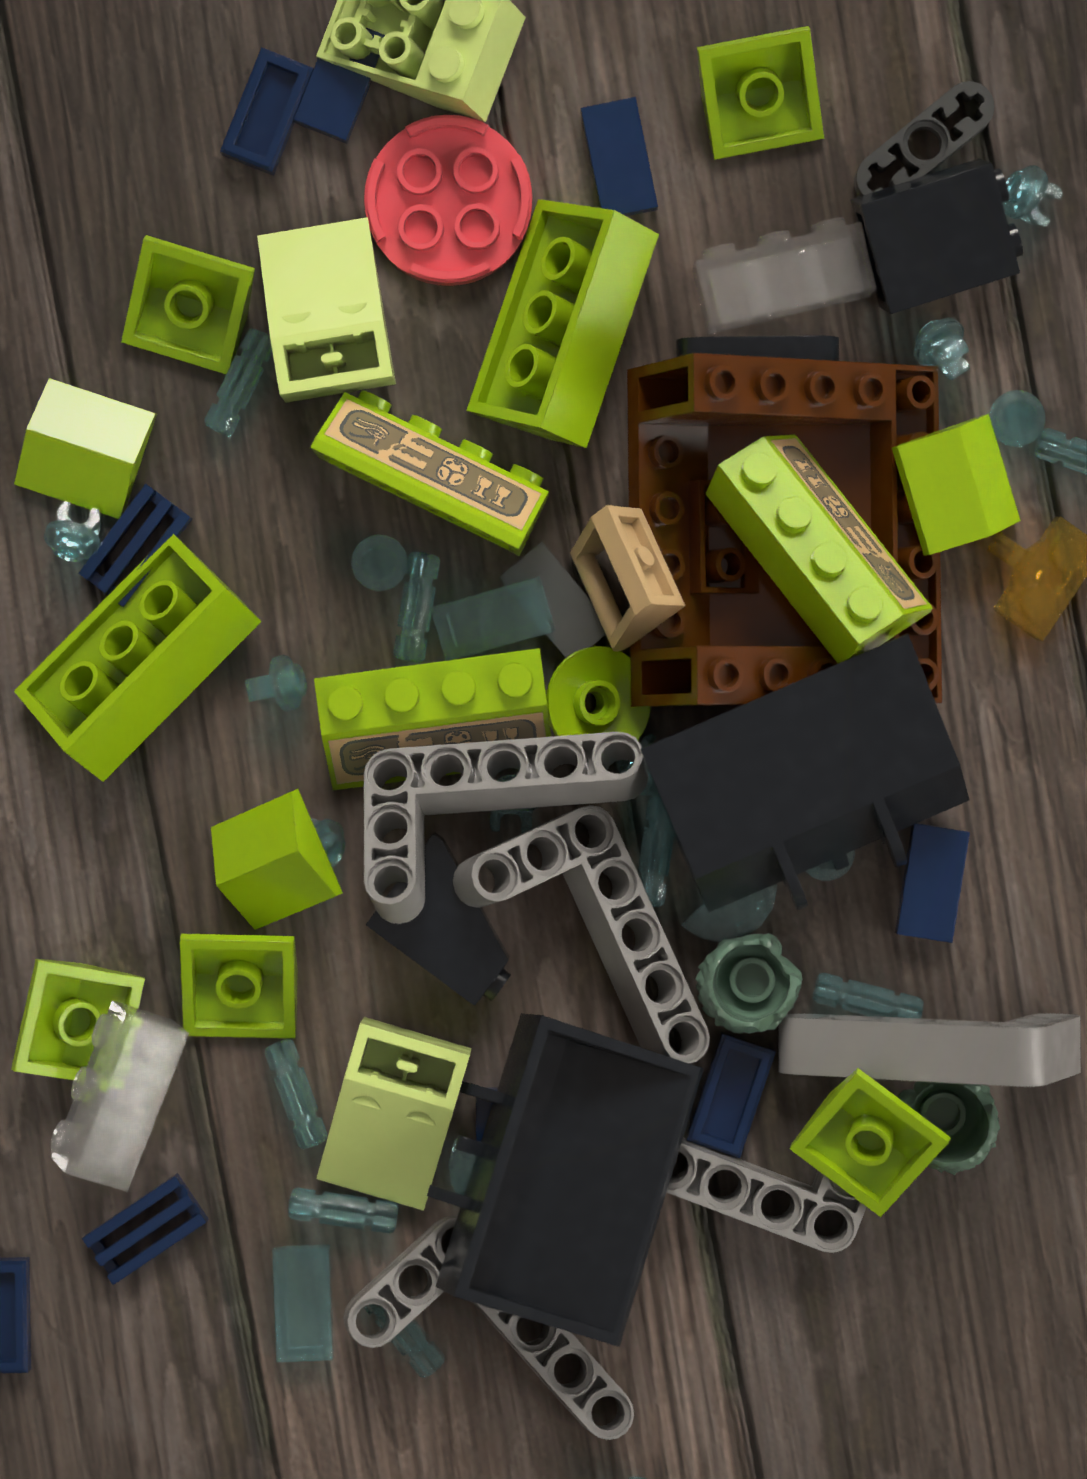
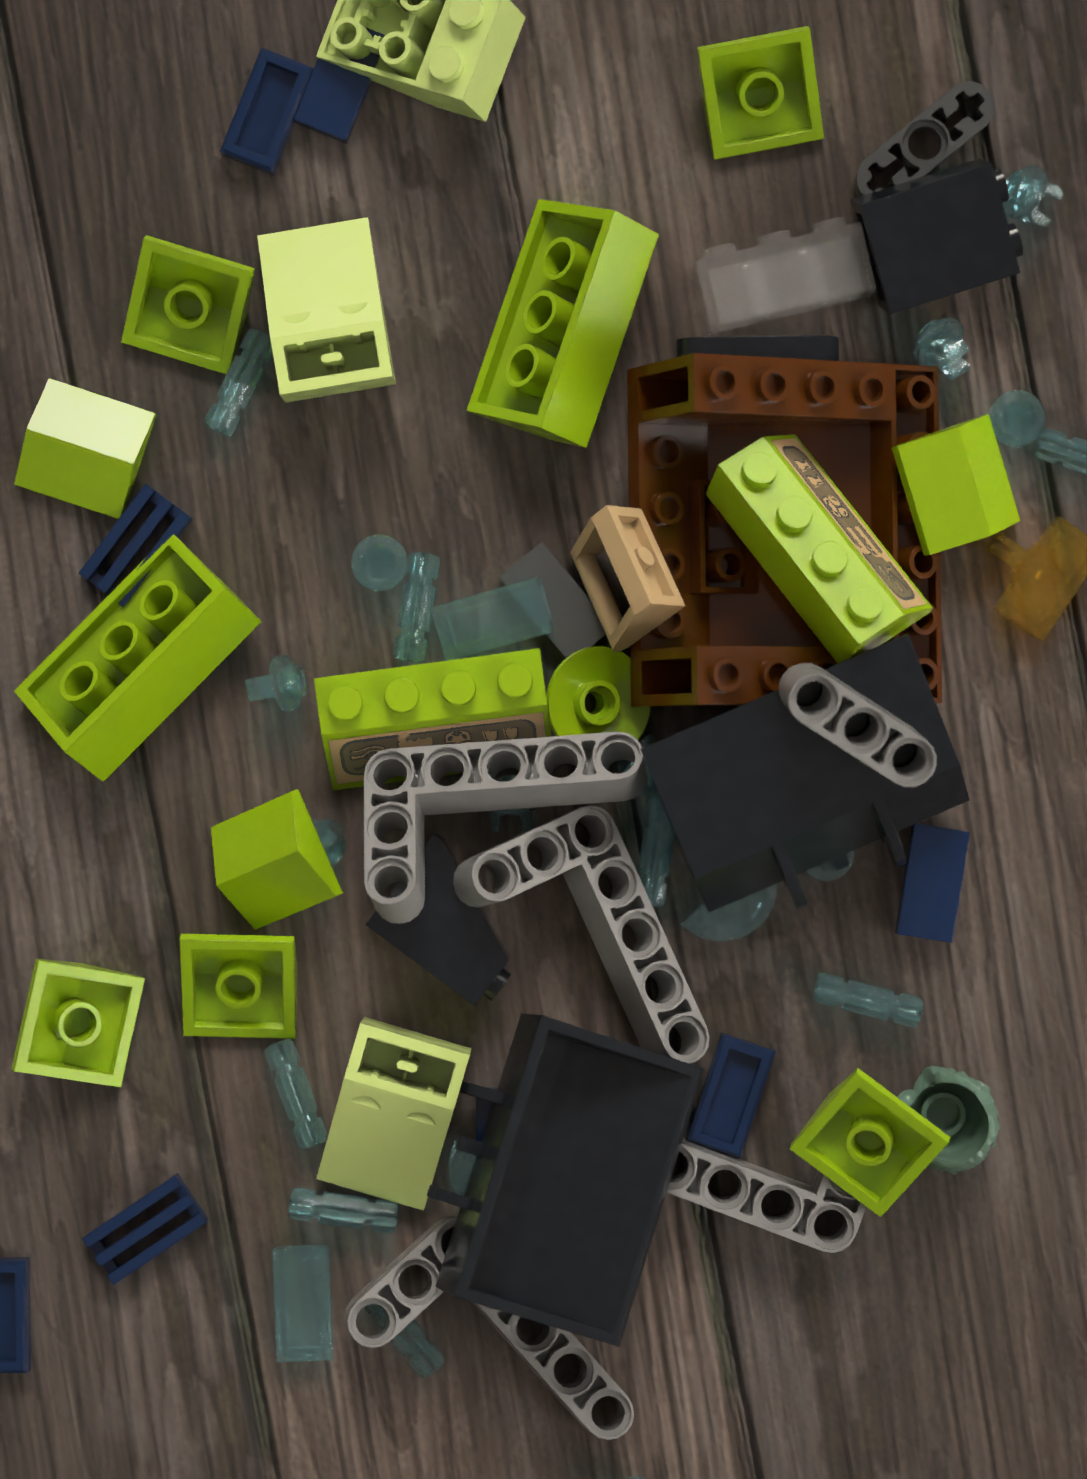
(73, 540): clear light blue plate -> none
(118, 1095): clear brick -> none
(431, 472): slope -> none
(448, 200): coral tile -> none
(619, 157): dark blue tile -> none
(748, 984): sand green hair -> none
(872, 747): none -> light grey beam
(1007, 1053): light grey beam -> none

